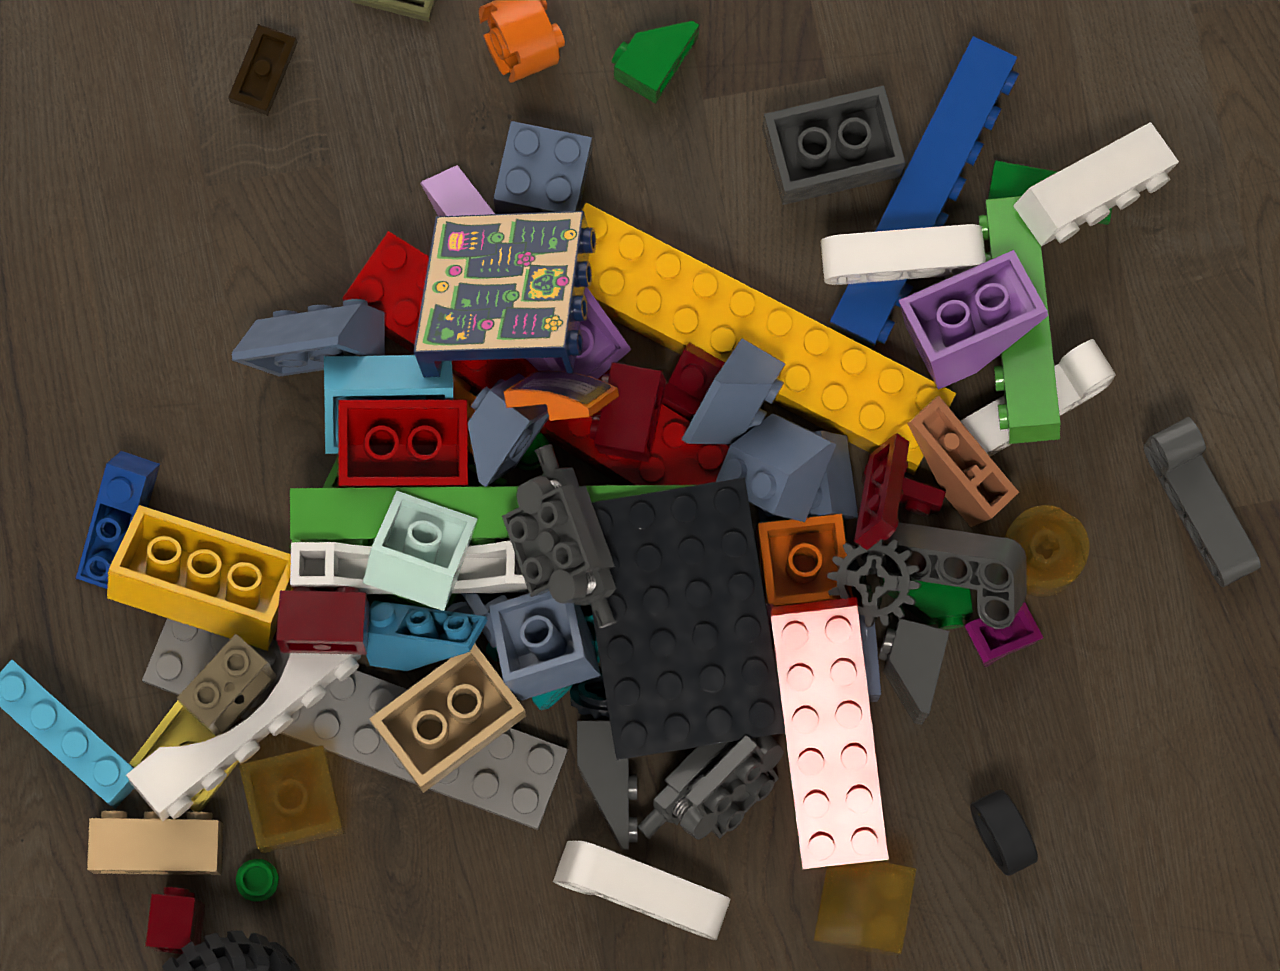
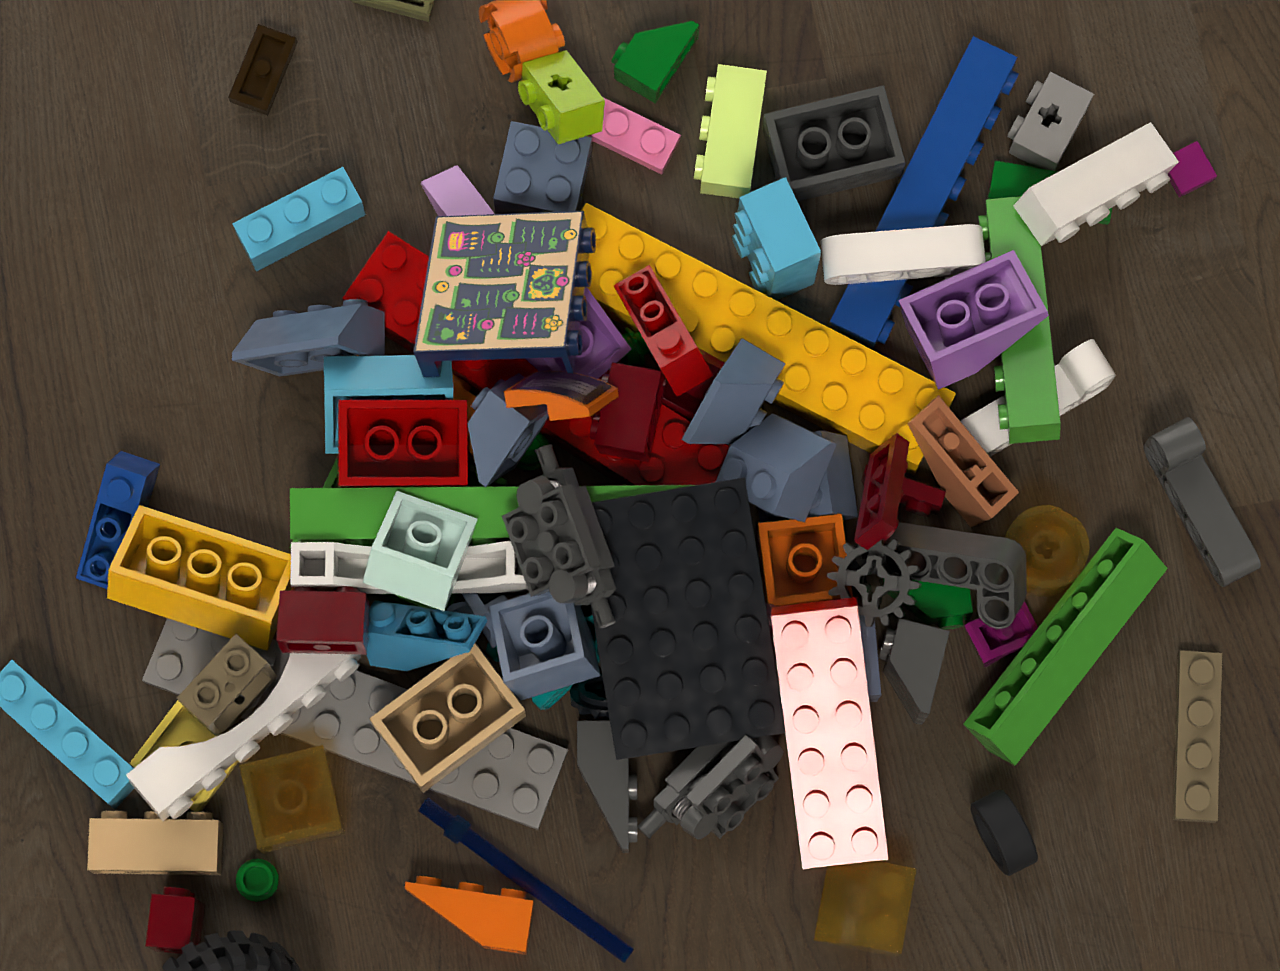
(299, 219): none -> medium azure brick
(458, 830): none -> clear blue bar
(488, 919): none -> orange slope
(561, 97): none -> lime brick
(636, 137): none -> bright pink plate
(638, 348): none -> green plate
(641, 888): white beam -> none
(663, 331): none -> red slope
(730, 131): none -> yellowish green brick
(776, 240): none -> medium azure brick
(1062, 102): none -> light grey brick
(1065, 646): none -> bright green brick
(1191, 170): none -> magenta tile
(1197, 736): none -> dark tan plate

